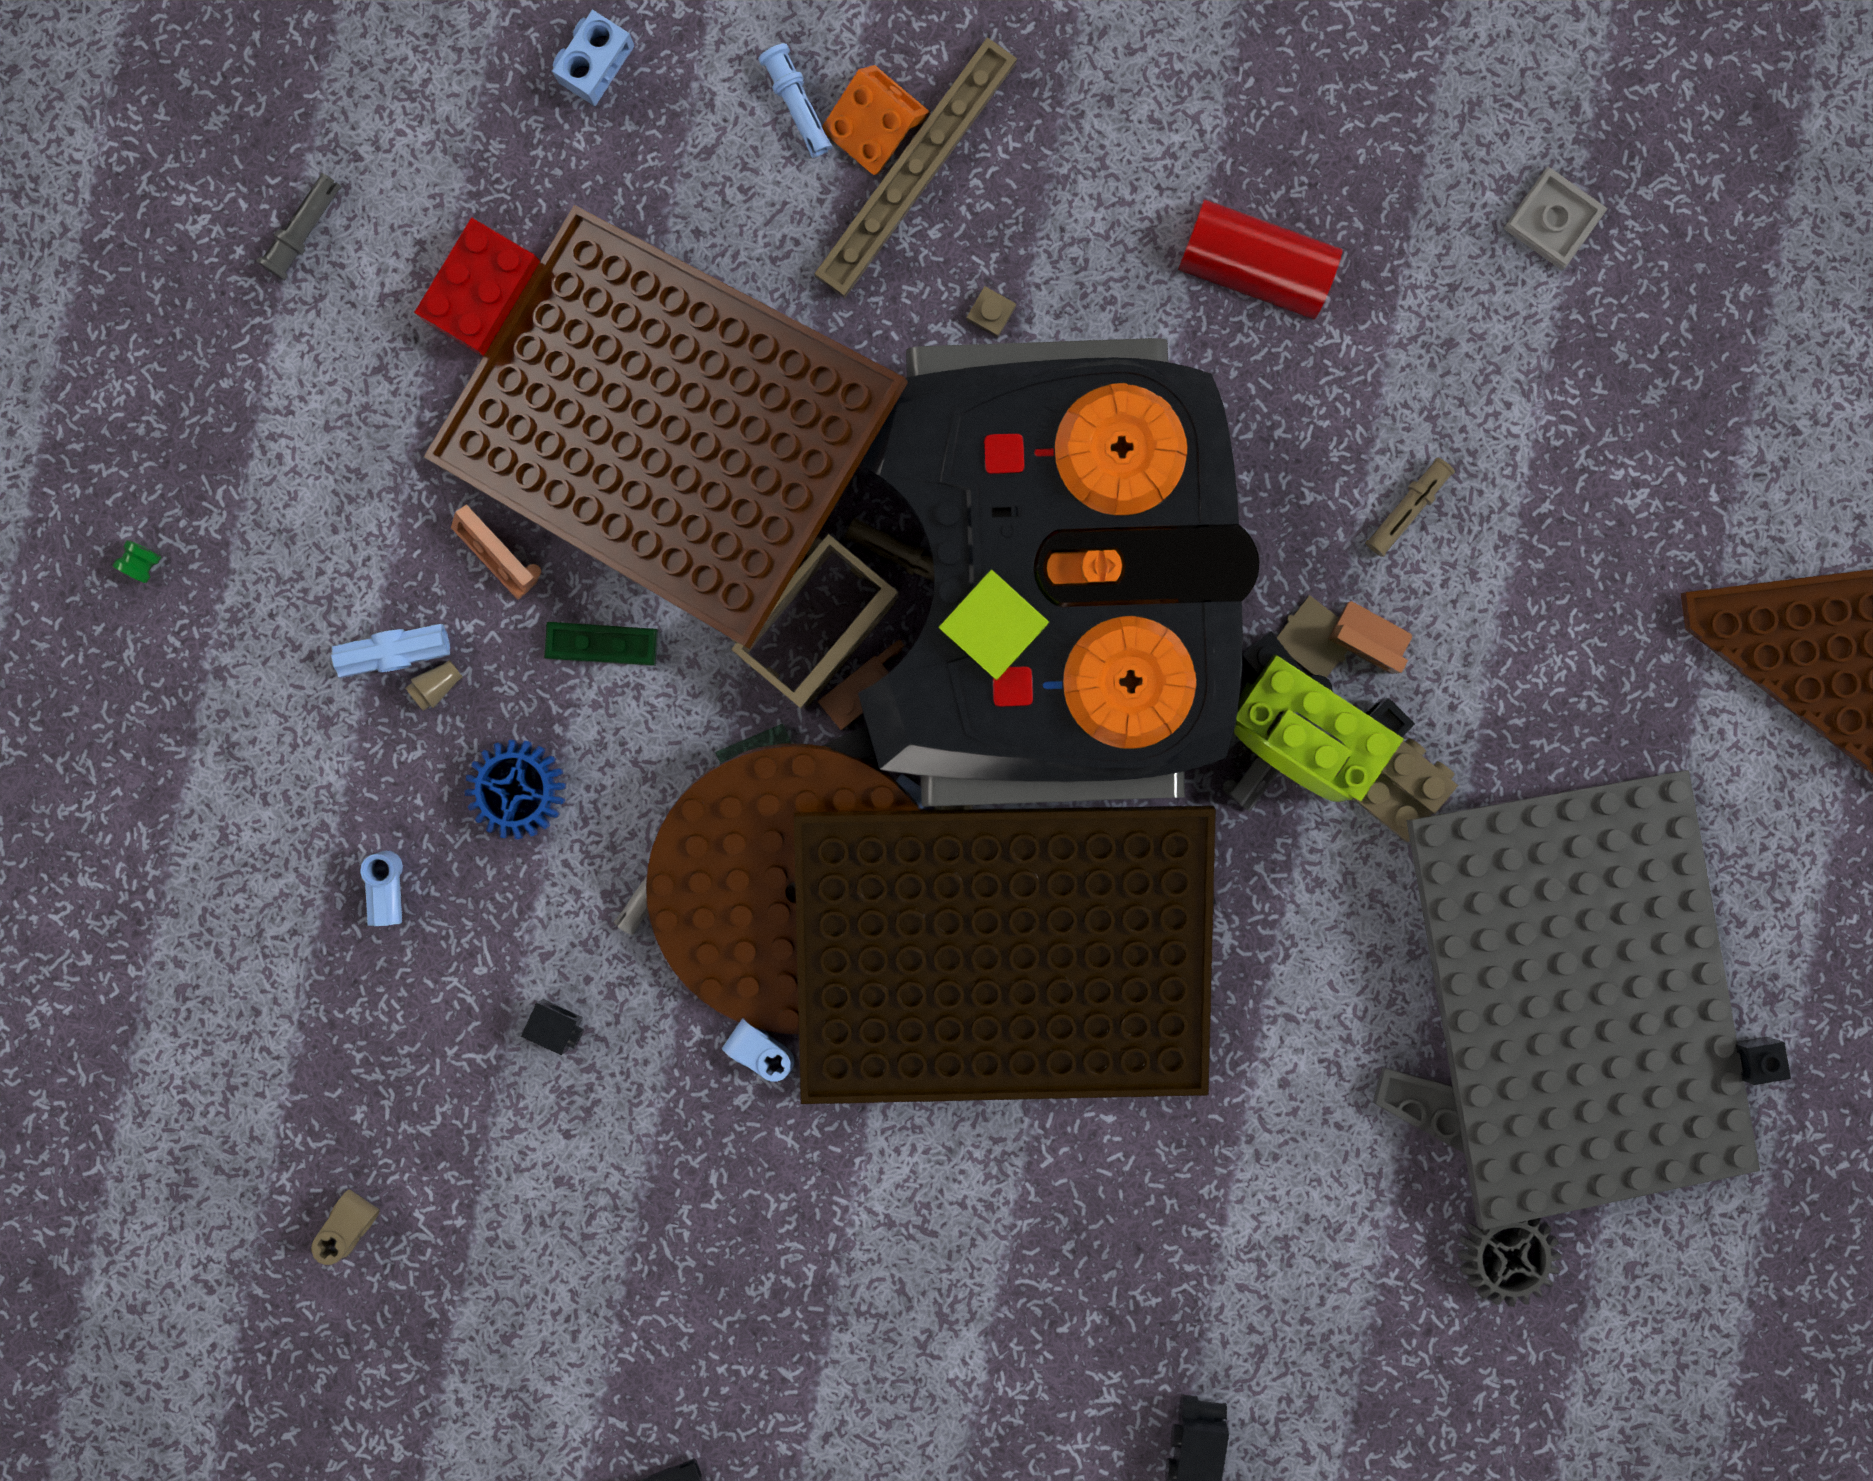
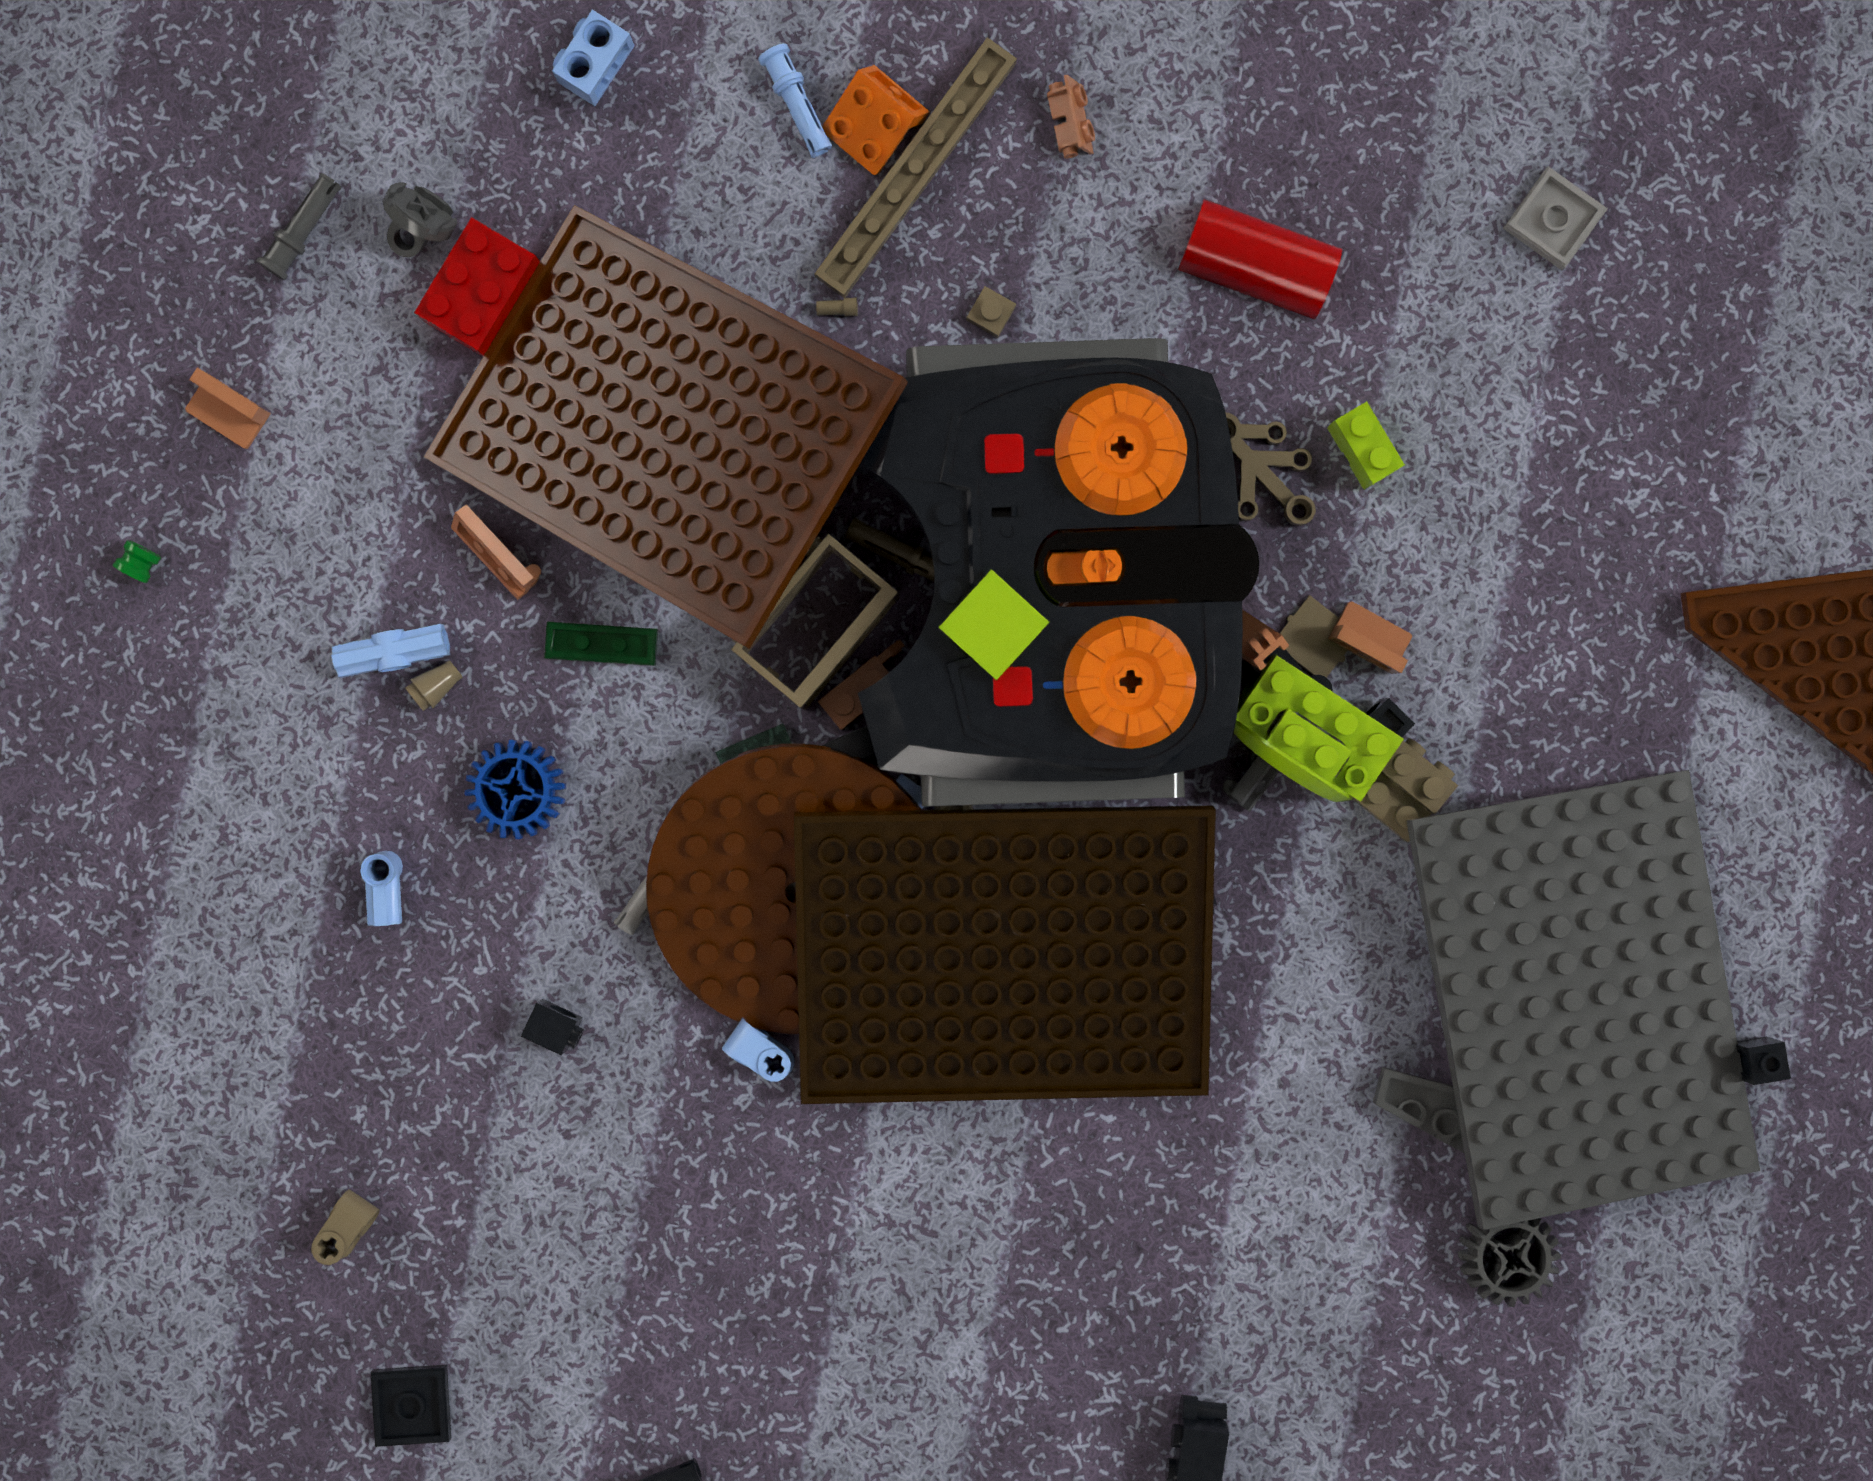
(225, 409): none -> nougat panel
(411, 1405): none -> black tile
(420, 214): none -> dark grey tile
(844, 307): none -> dark tan piece
(1077, 130): none -> nougat hinge
(1255, 465): none -> dark tan plant
(1259, 640): none -> nougat hinge
(1365, 445): none -> lime brick
(1419, 495): dark tan pin -> none

